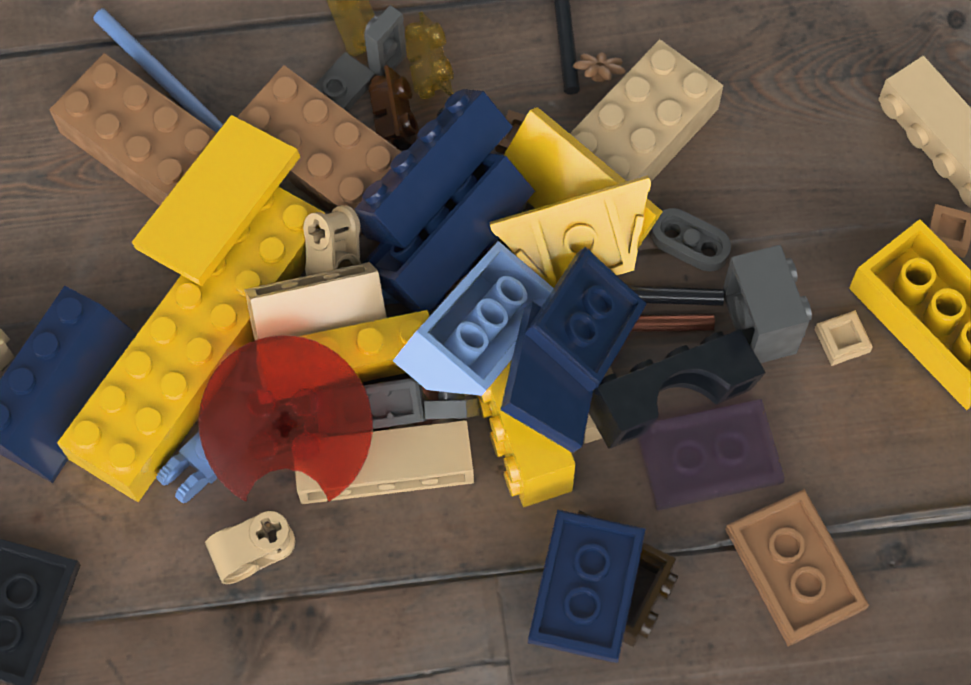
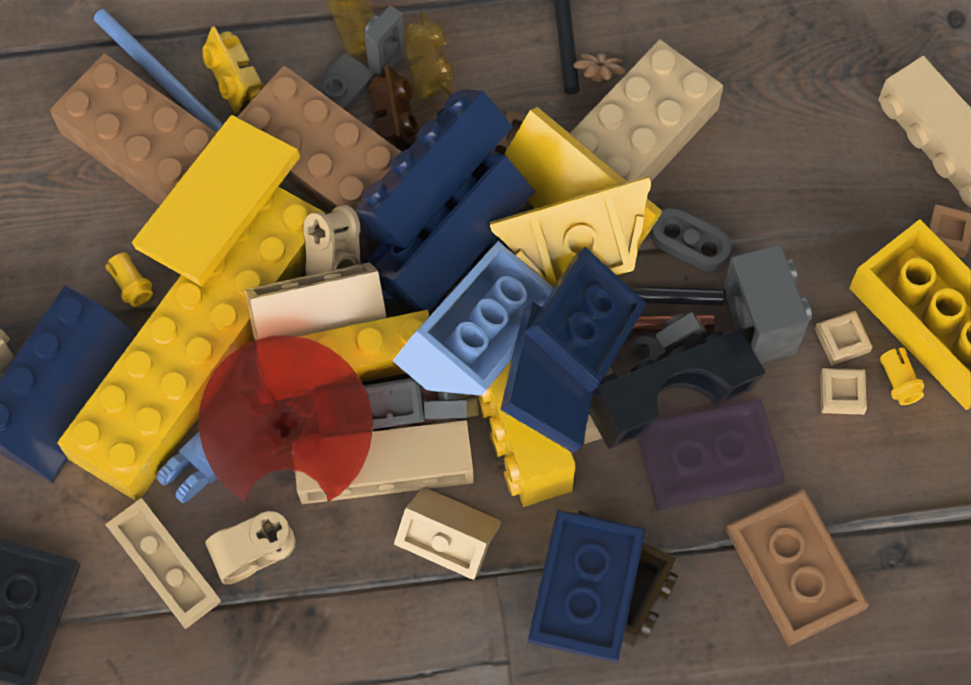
(134, 287): none -> yellow pin
(163, 563): none -> tan plate
(224, 56): none -> yellow hinge
(446, 532): none -> tan panel
(677, 332): none -> dark grey plate
(843, 391): none -> tan tile
(905, 385): none -> yellow pin

